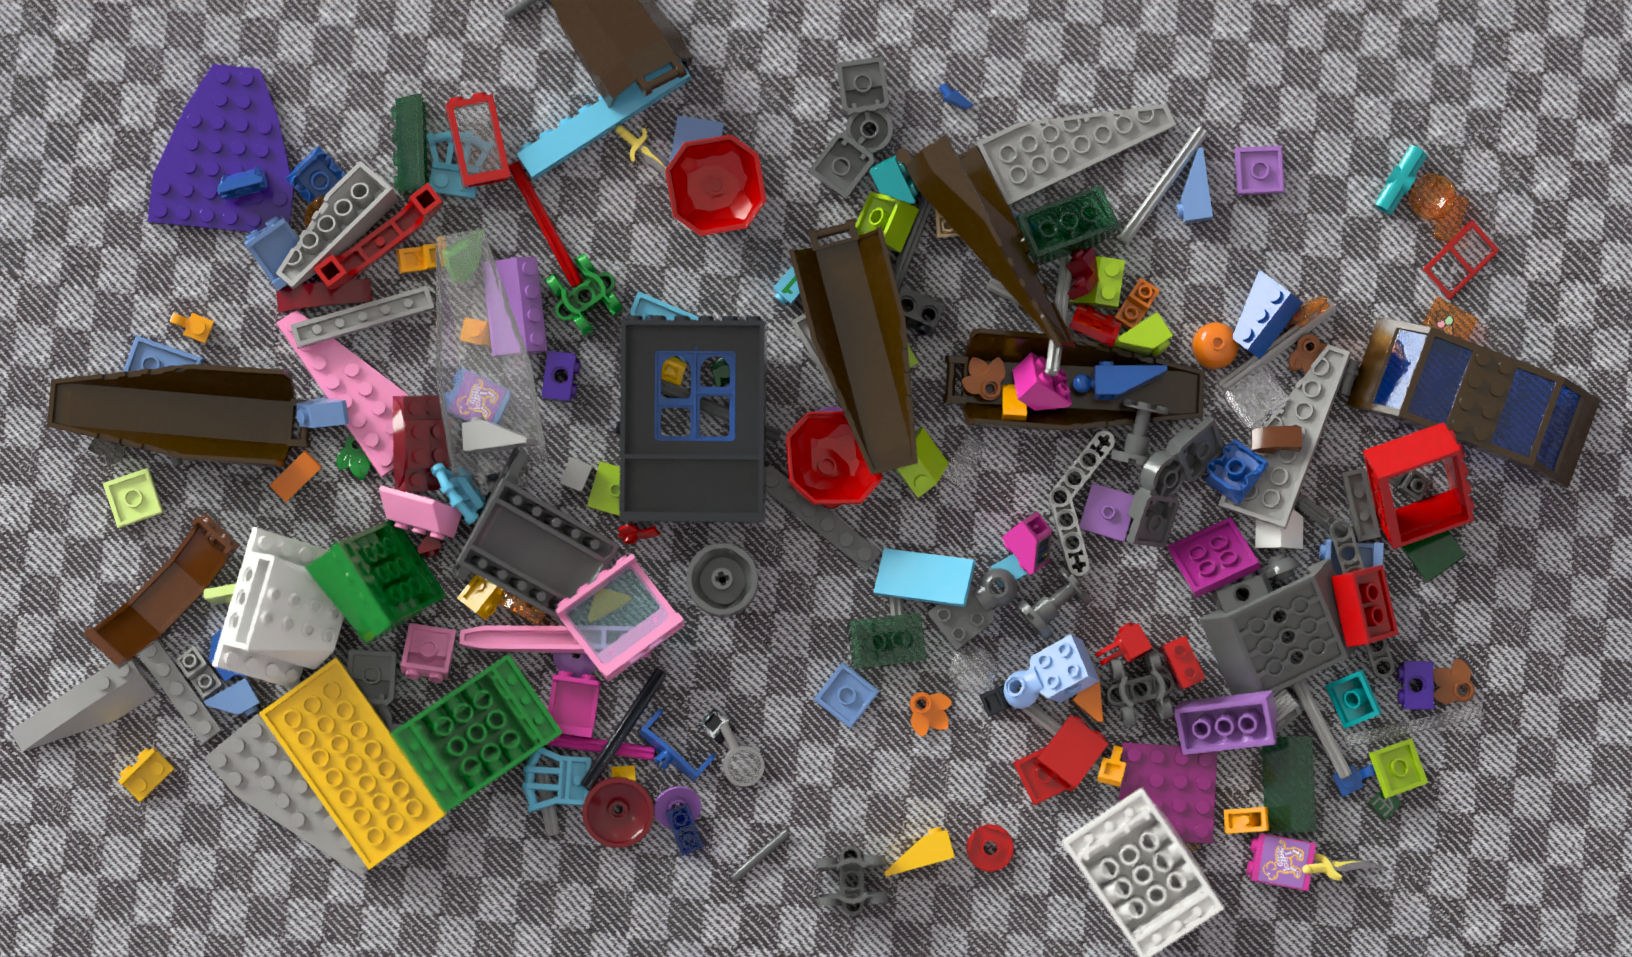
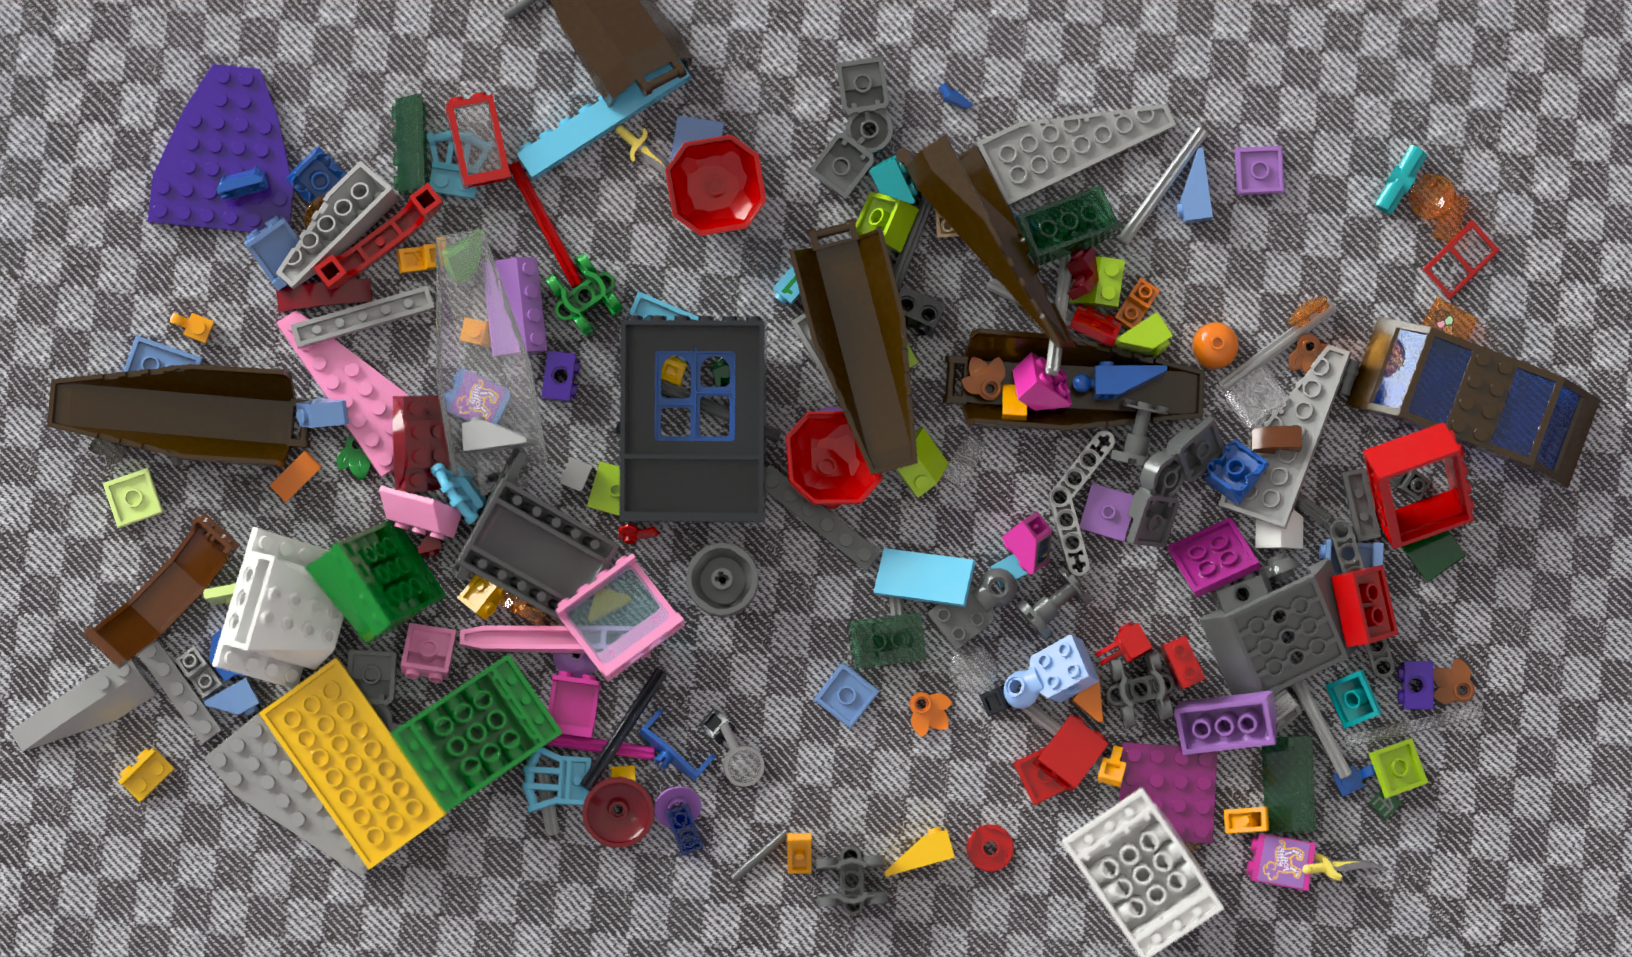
(799, 853): none -> light orange slope
(1265, 315): wedge -> none

